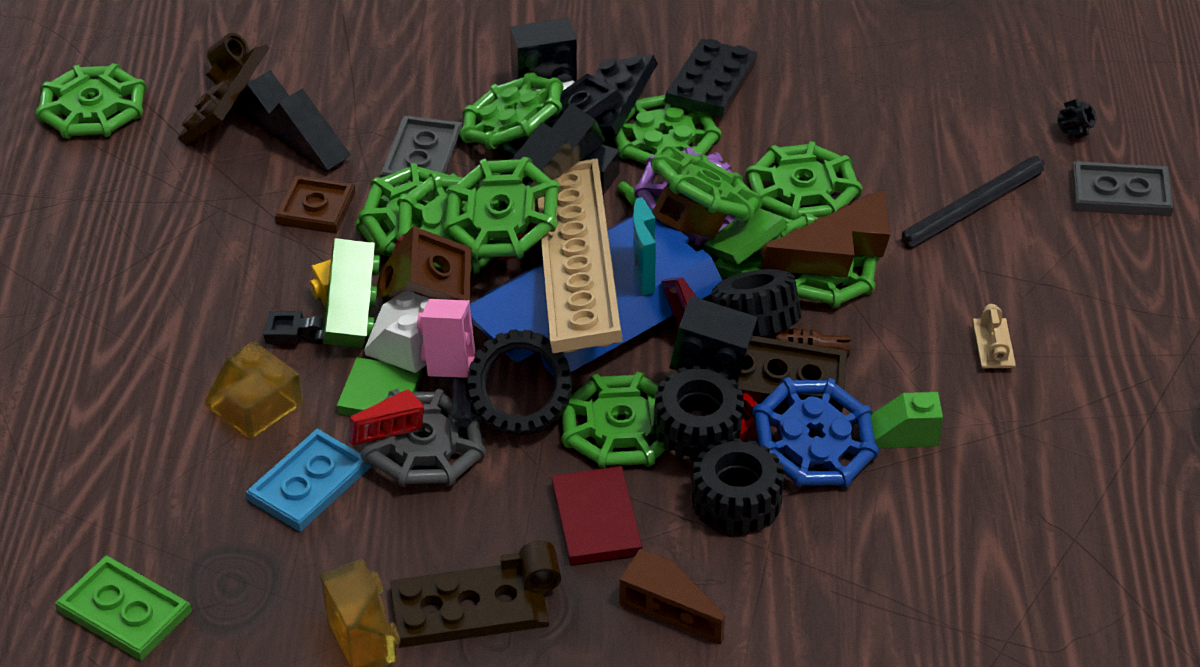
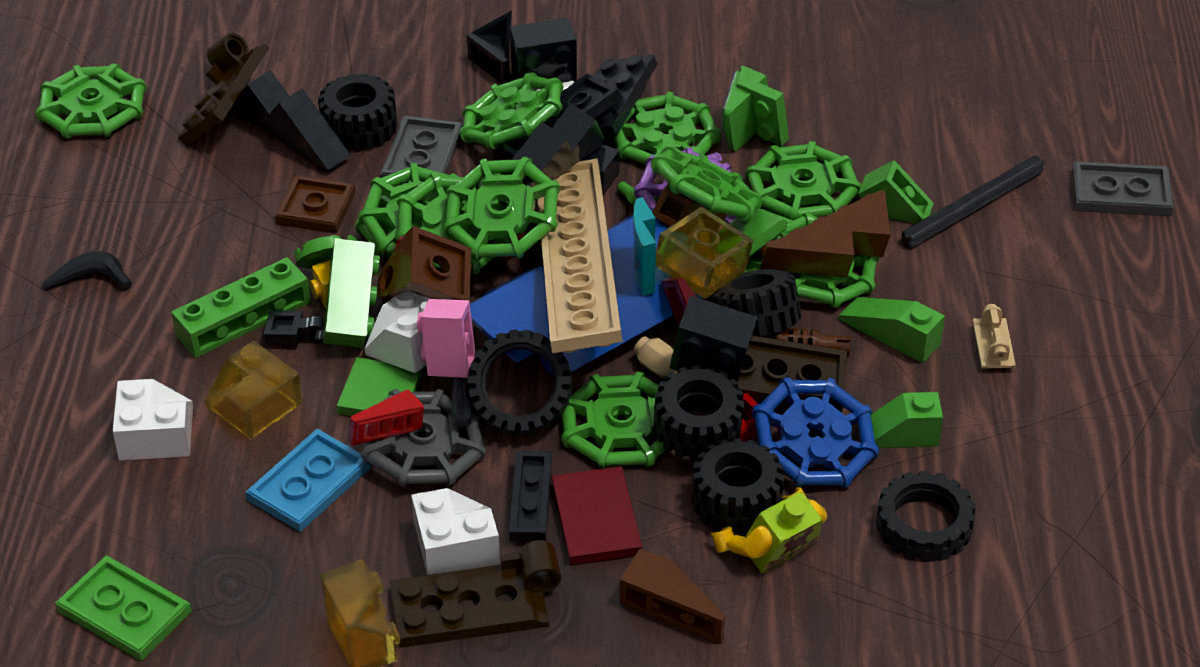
(90, 263): none -> black piece
(151, 421): none -> white slope
(240, 307): none -> bright green brick
(316, 251): none -> bright green tile
(359, 110): none -> black tyre
(454, 532): none -> white slope
(491, 49): none -> black slope
(530, 496): none -> black plate
(654, 356): none -> tan plant
(703, 252): none -> clear yellow slope
(711, 77): black plate -> none
(753, 110): none -> bright green piece
(776, 532): none -> torso
(897, 323): none -> bright green slope
(903, 196): none -> bright green slope
(923, 543): none -> black tyre
(1076, 118): black gear -> none

